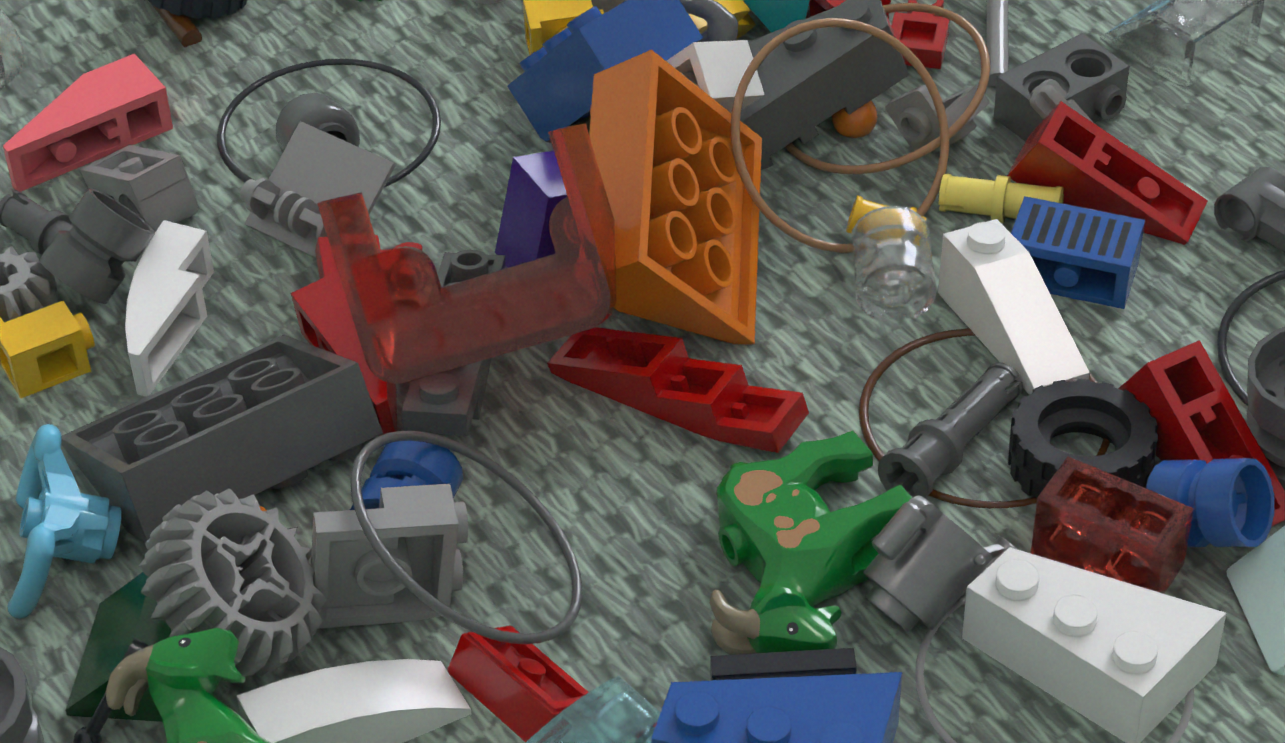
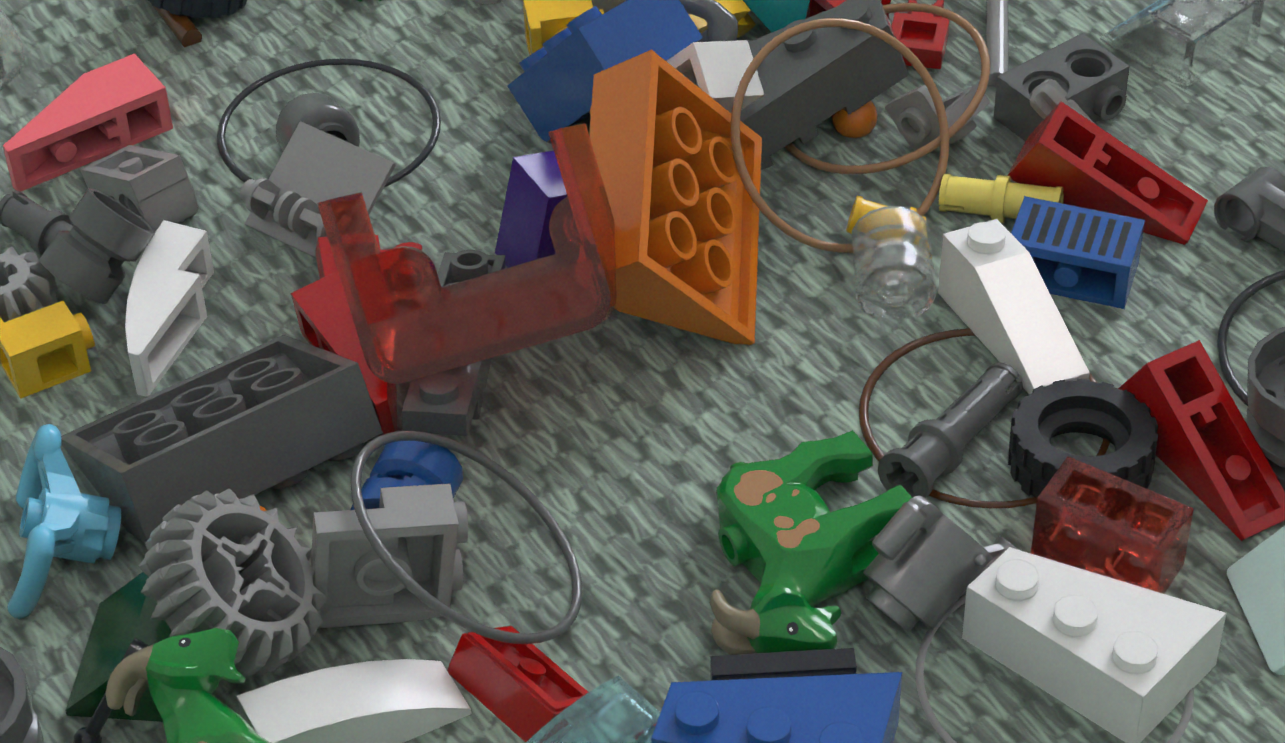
(695, 394): red slope -> none
(1228, 498): blue wheel -> none

